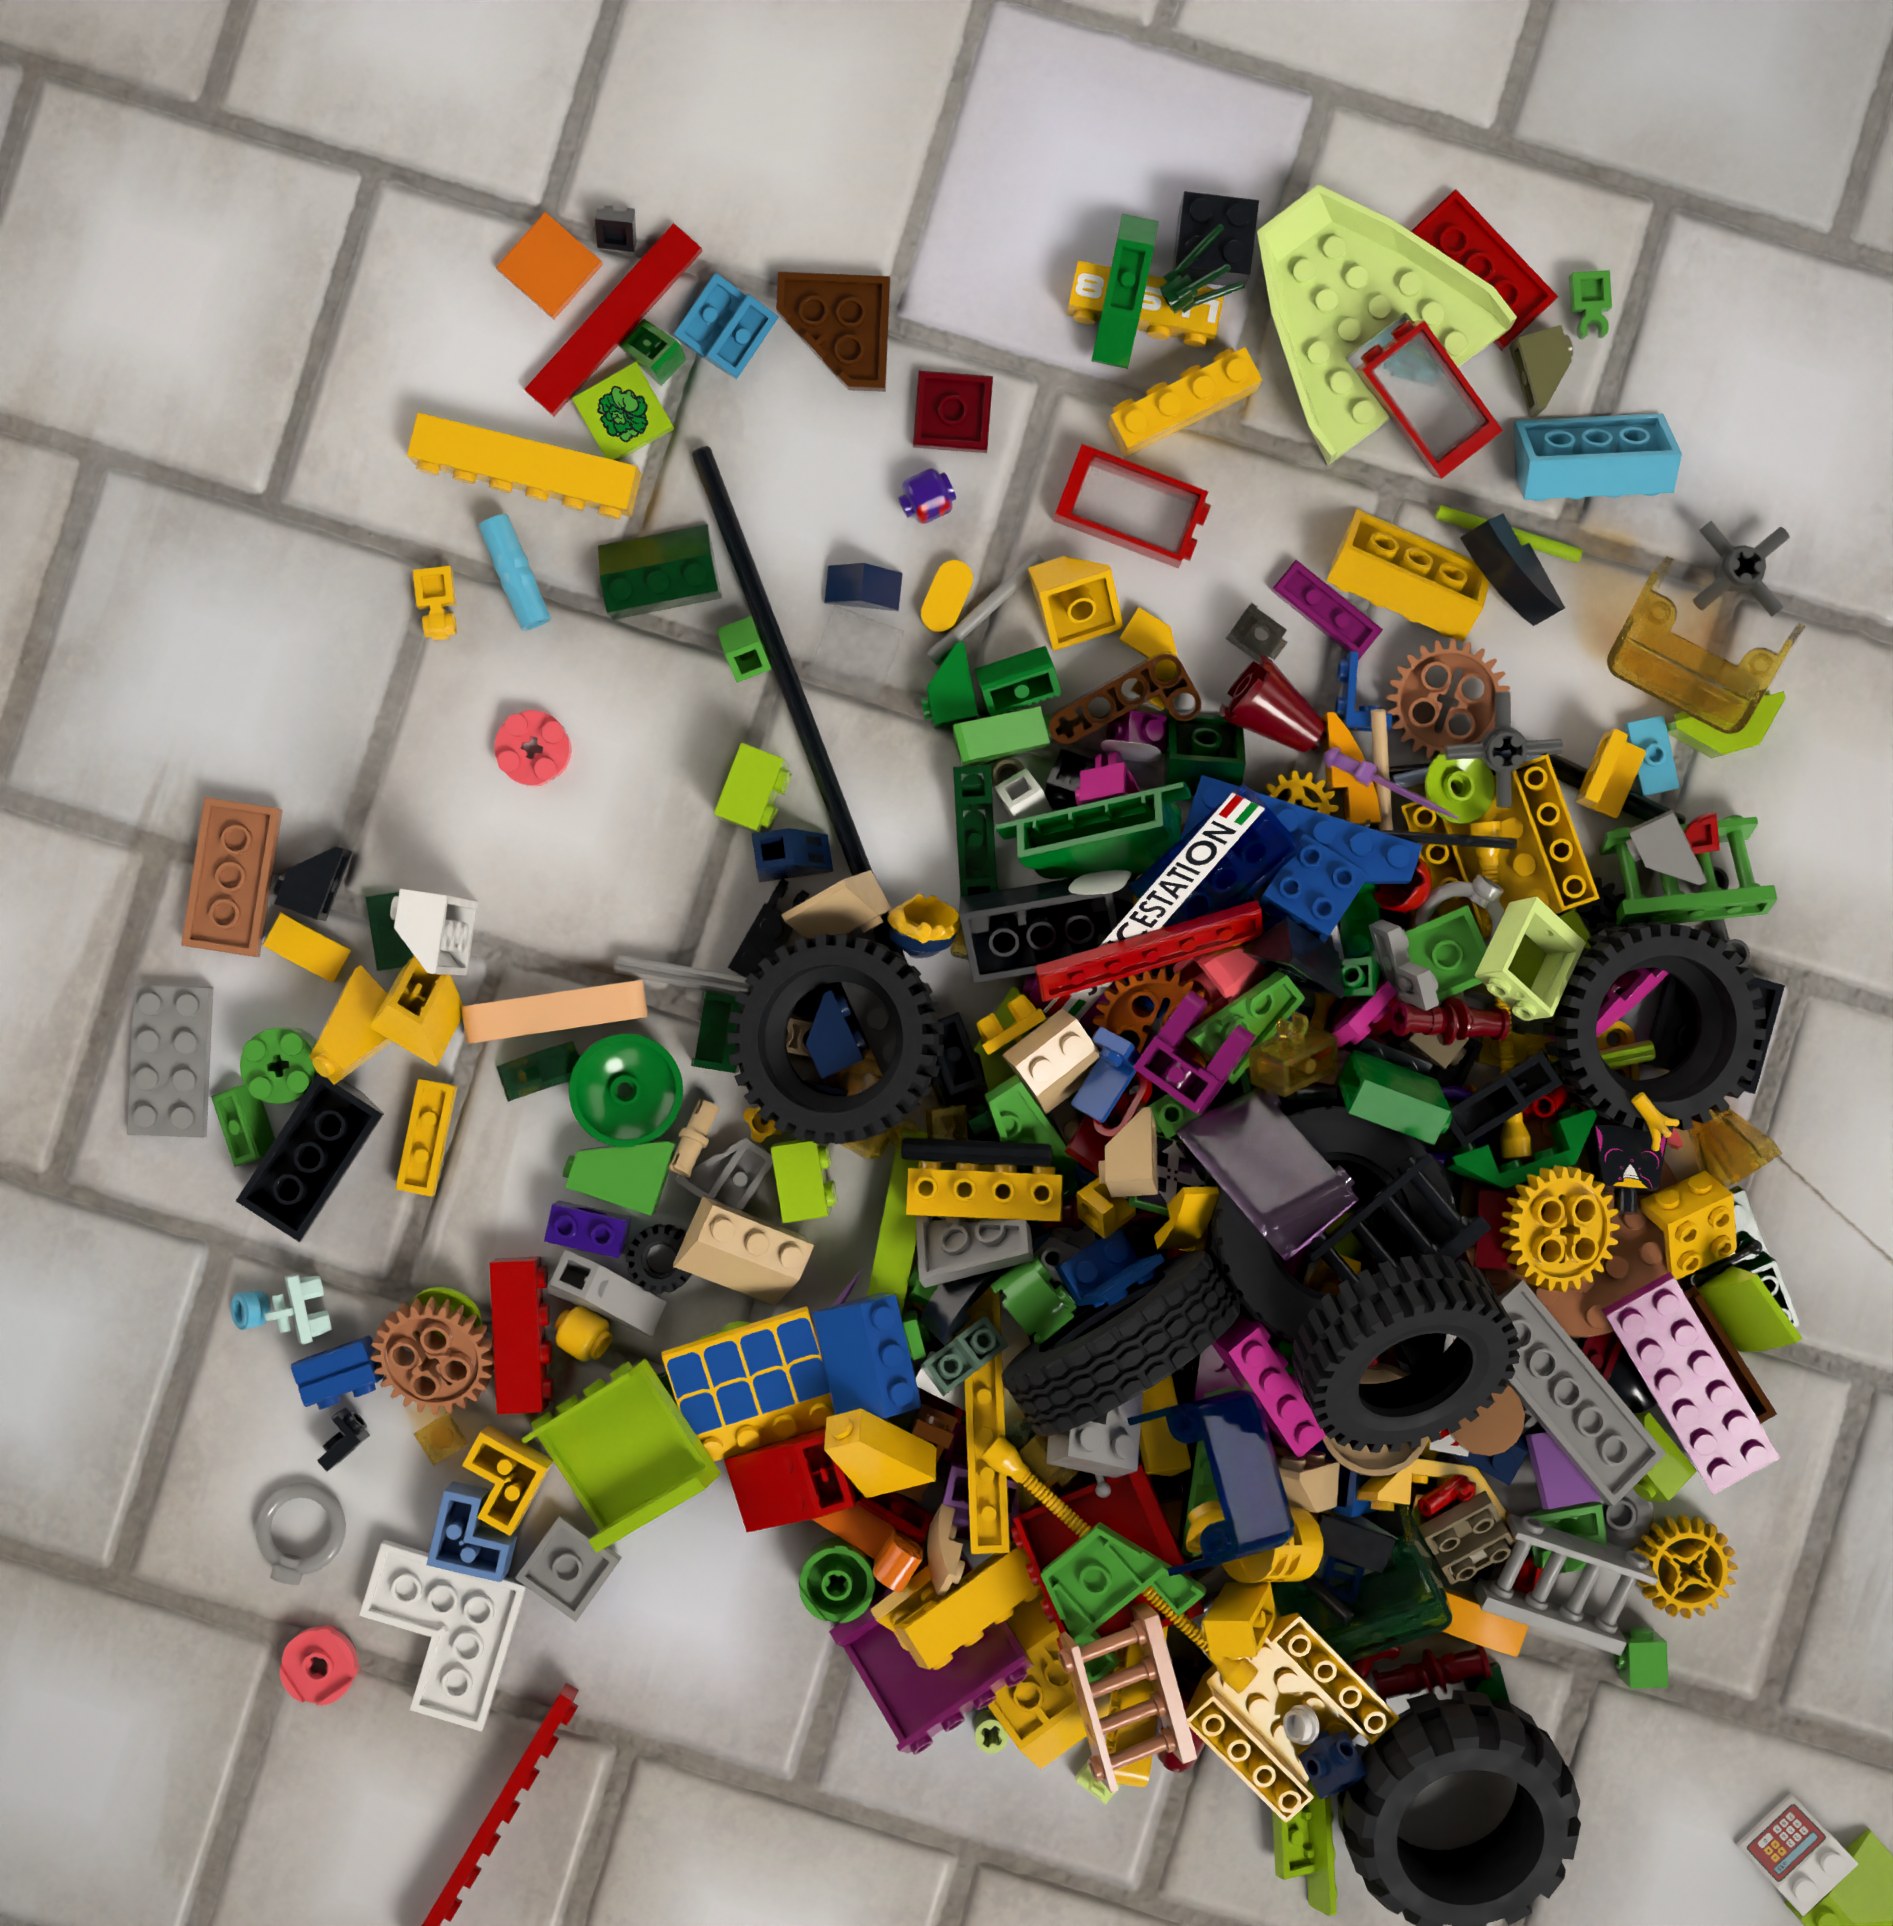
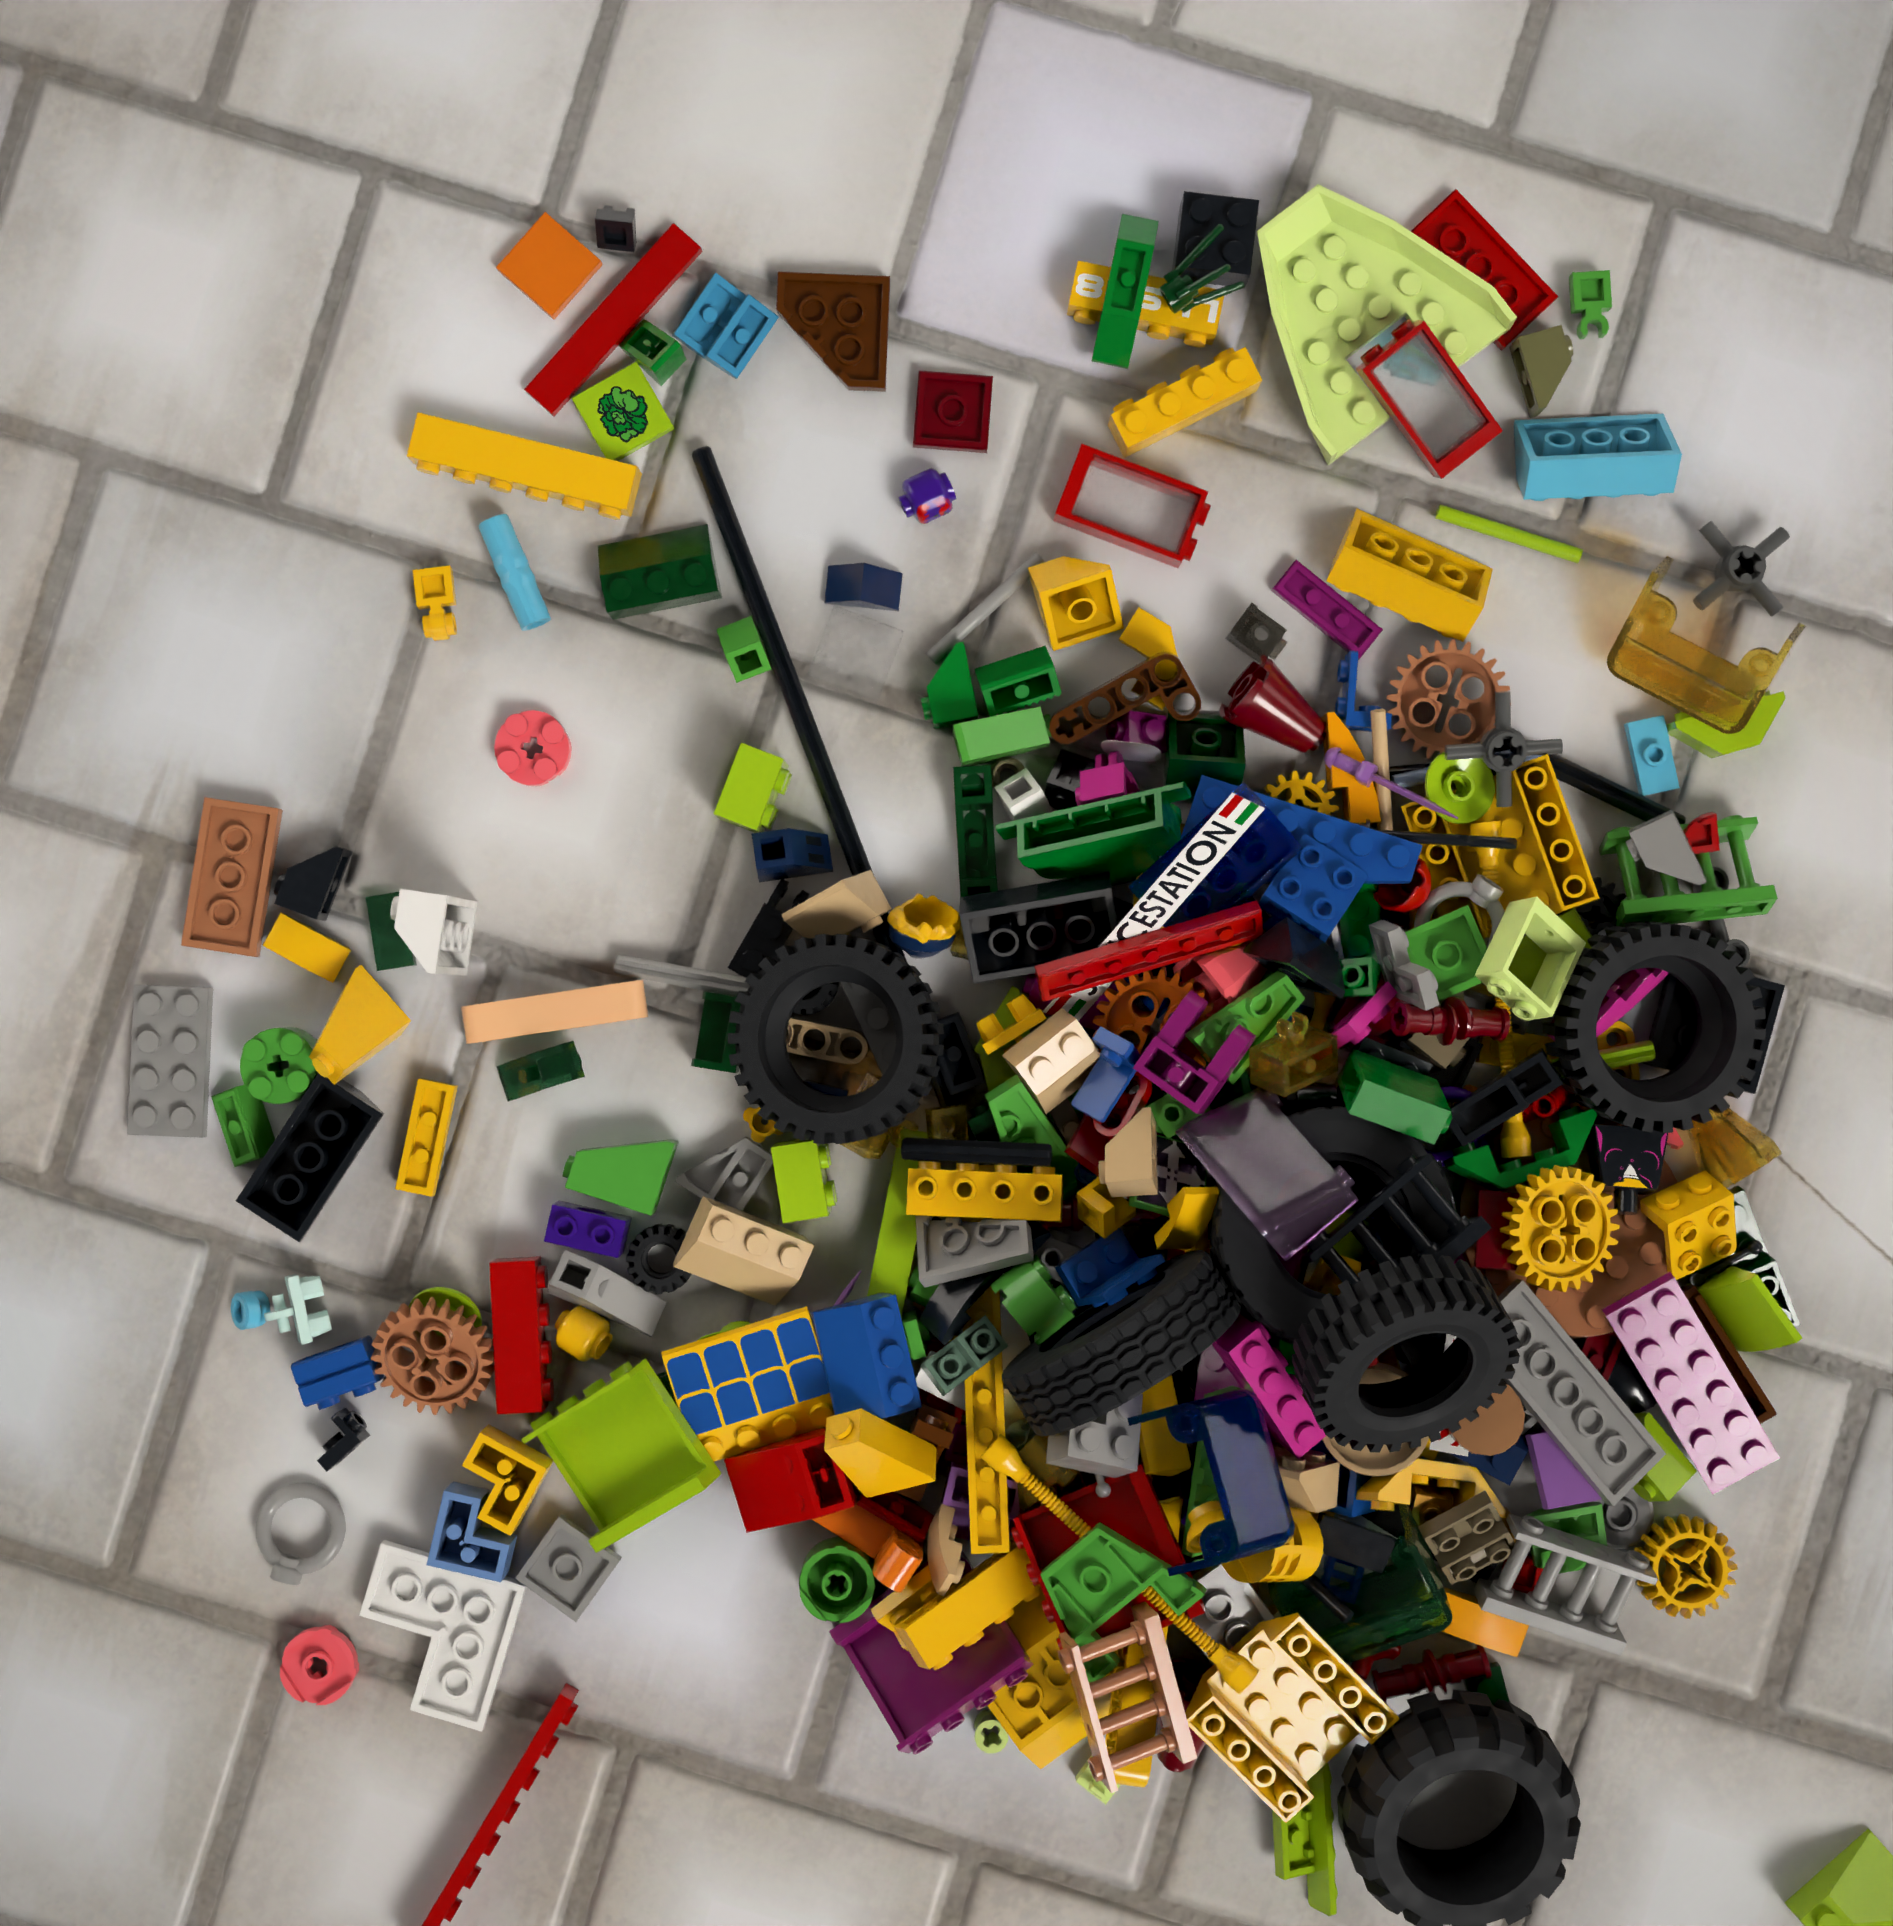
(420, 1012): yellow slope -> none
(440, 1438): clear yellow plate -> none
(653, 1096): green dish -> none
(693, 1138): tan pin -> none
(831, 1037): dark blue slope -> none
(946, 596): yellow tile -> none
(1100, 882): white sticker -> none
(1239, 1620): yellow brick -> none
(1301, 1725): white plate -> none
(1332, 1763): dark blue brick -> none
(1455, 1487): red arm -> none
(1513, 570): black slope -> none
(1610, 774): yellow panel -> none
(1643, 1659): bright green brick -> none
(1655, 1120): yellow bar -> none
(1797, 1854): slope -> none

